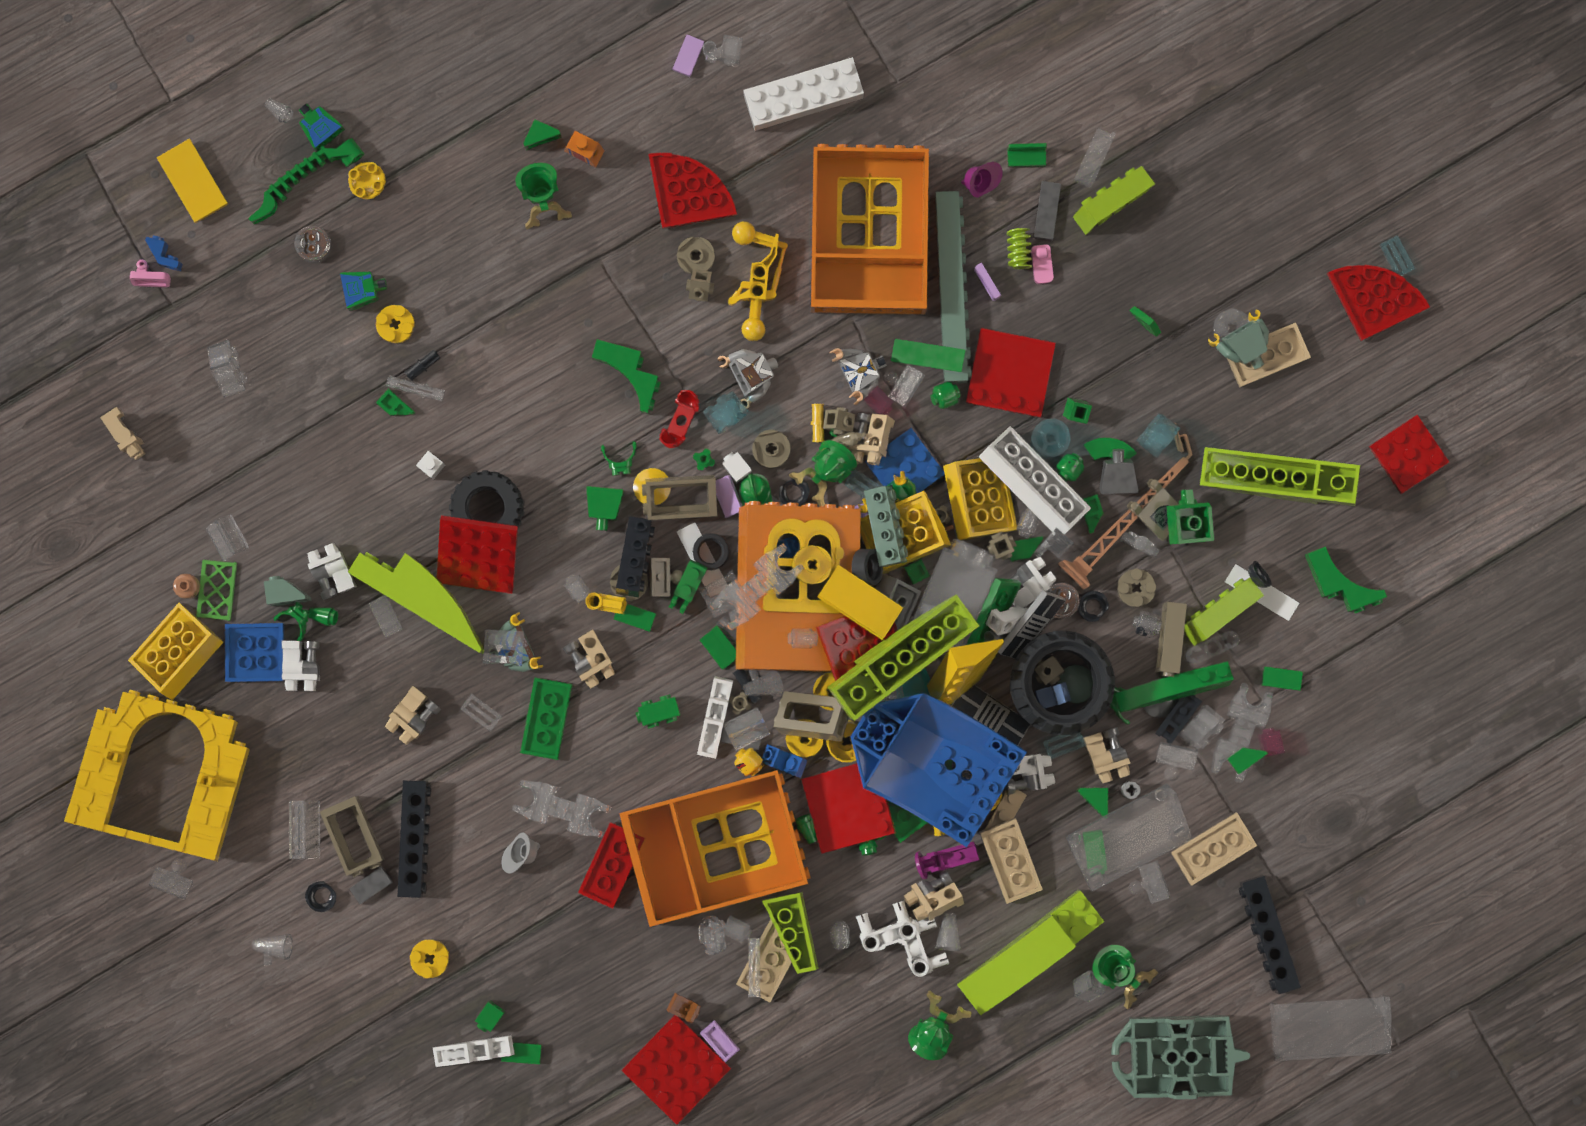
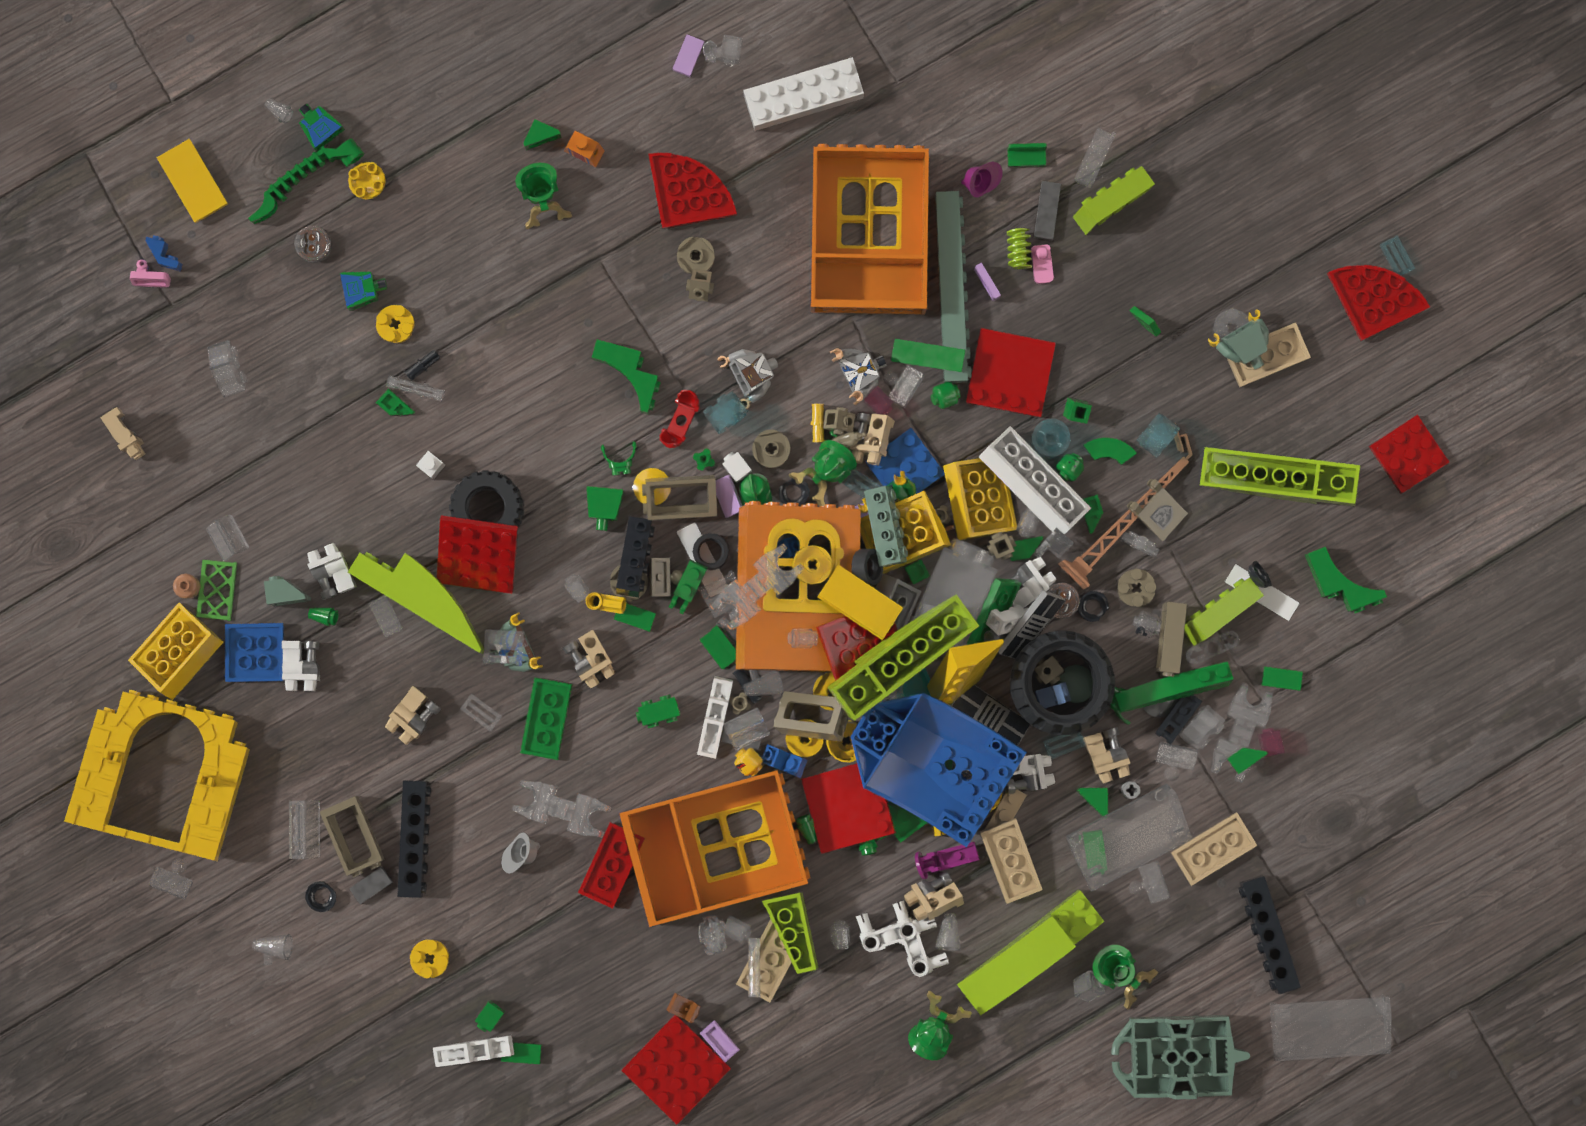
(300, 615): green helmet -> none
(744, 234): yellow piece -> none
(1118, 475): flat silver torso -> none
(1189, 510): green hinge -> none

